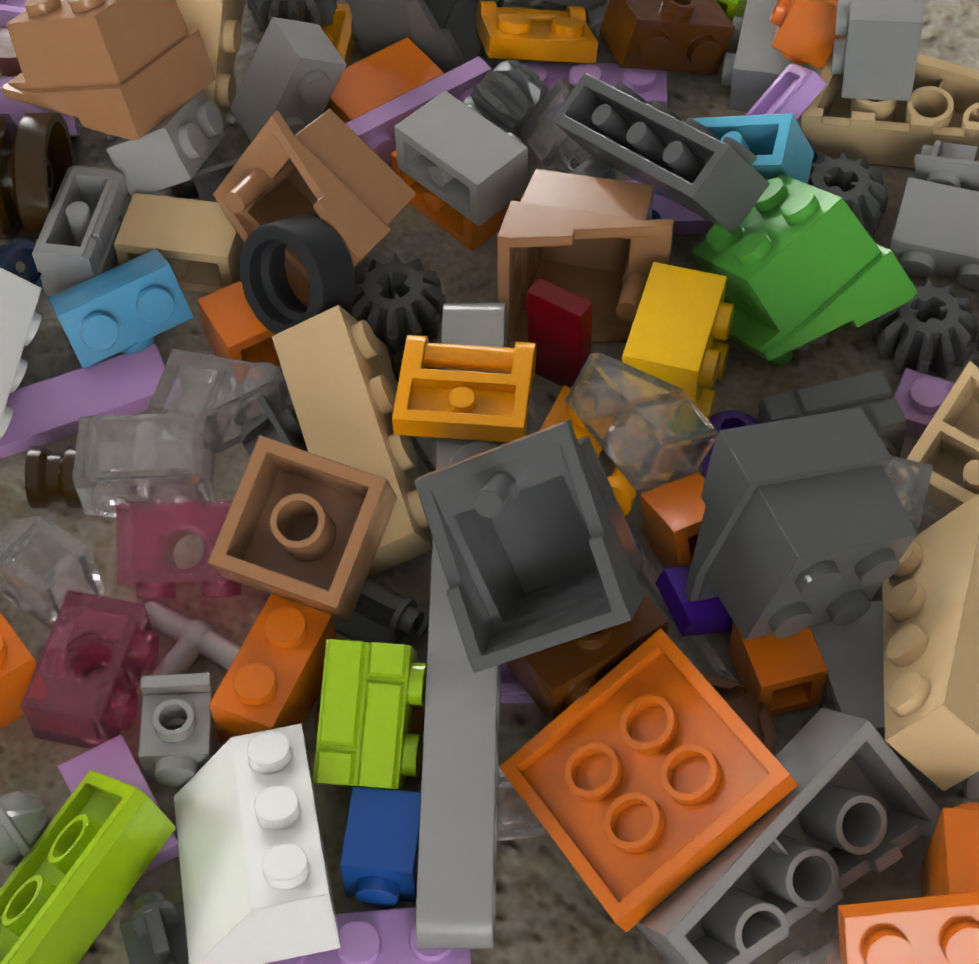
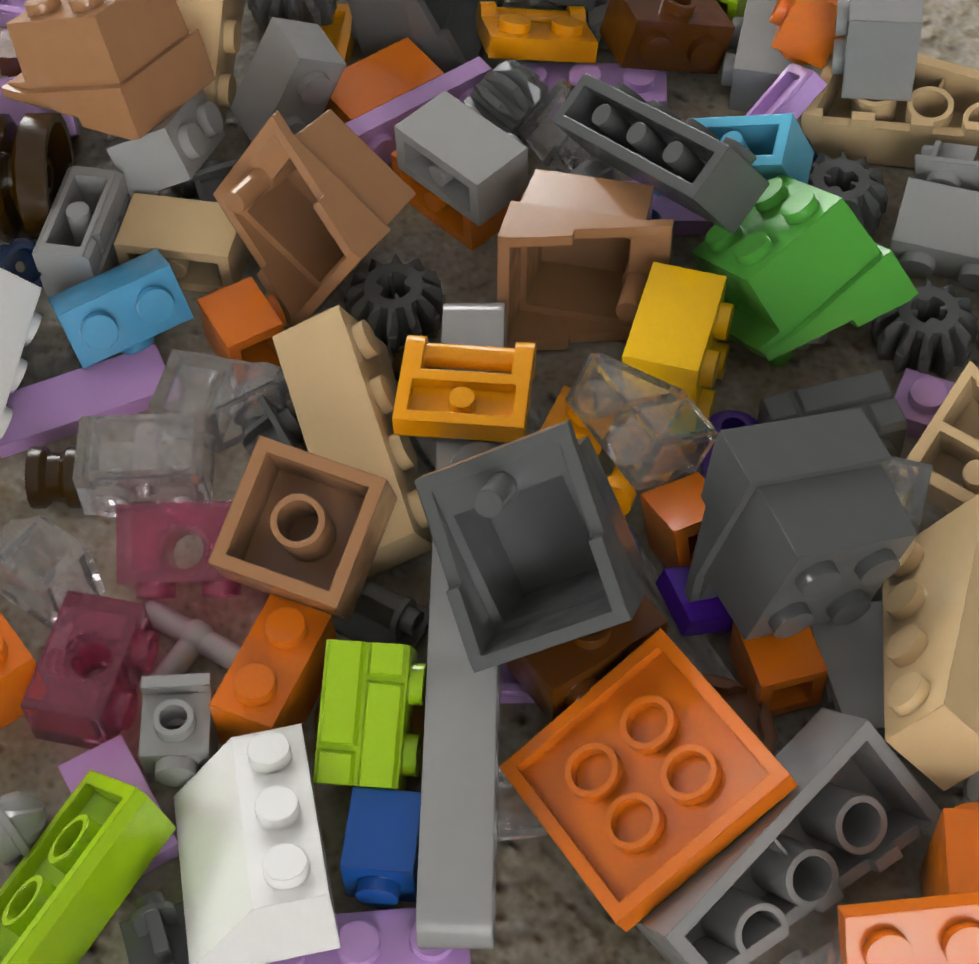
(265, 277): black tyre -> none
(561, 329): dark red tile -> none

